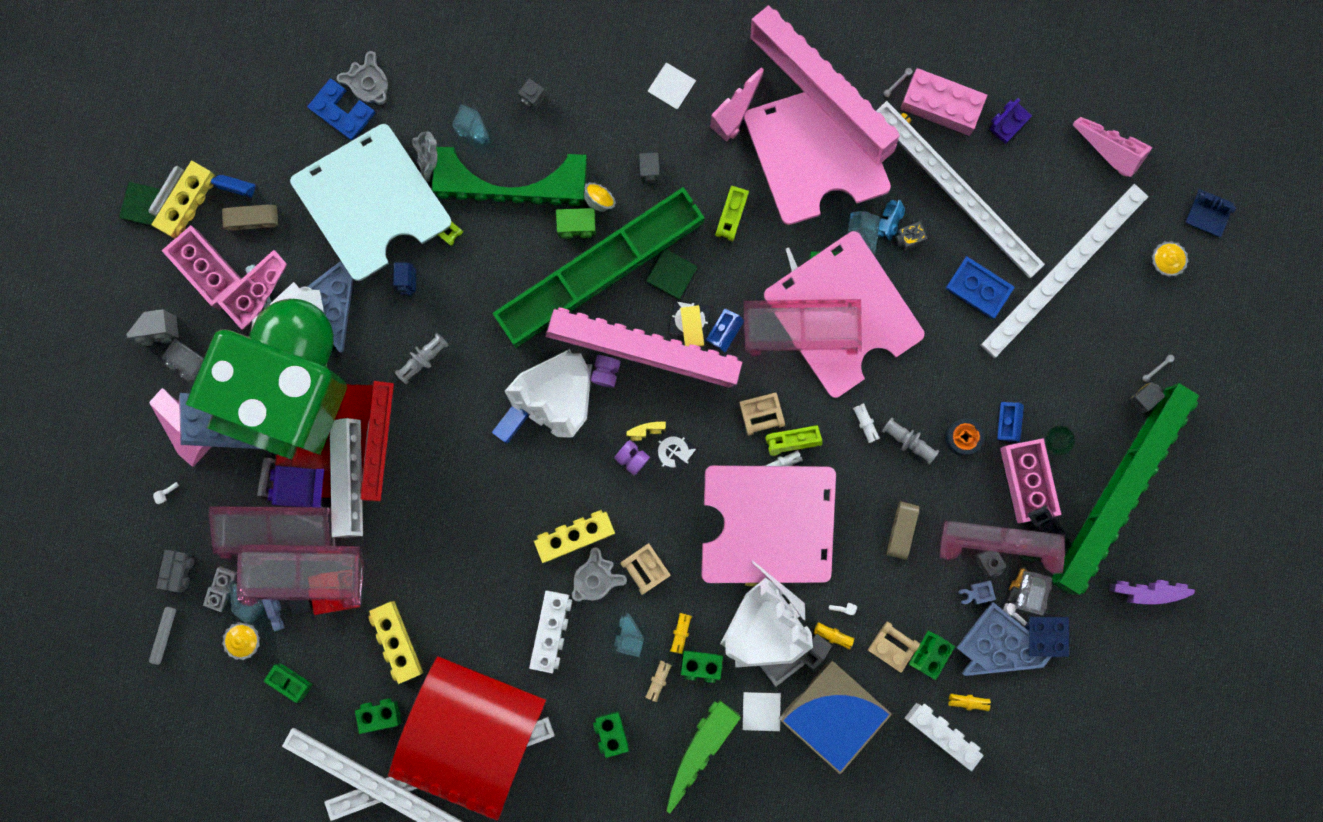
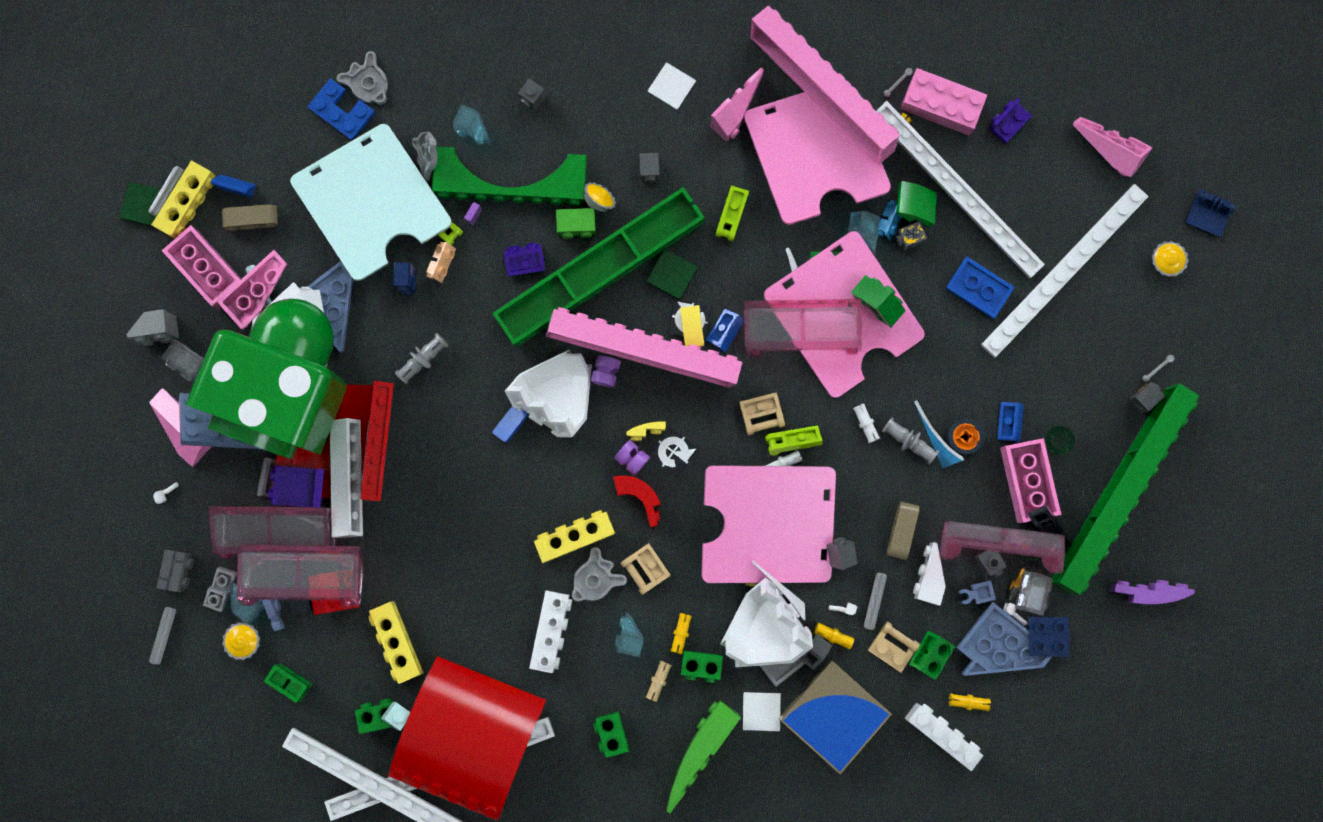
(396, 716): none -> light aqua brick
(438, 270): none -> light nougat hinge
(473, 214): none -> medium lavender tile
(524, 259): none -> dark purple bracket
(633, 486): none -> red arch
(842, 553): none -> dark grey brick
(875, 601): none -> light grey axle
(879, 300): none -> green brick
(916, 203): none -> green slope
(931, 582): none -> white slope
(946, 454): none -> dark azure sticker

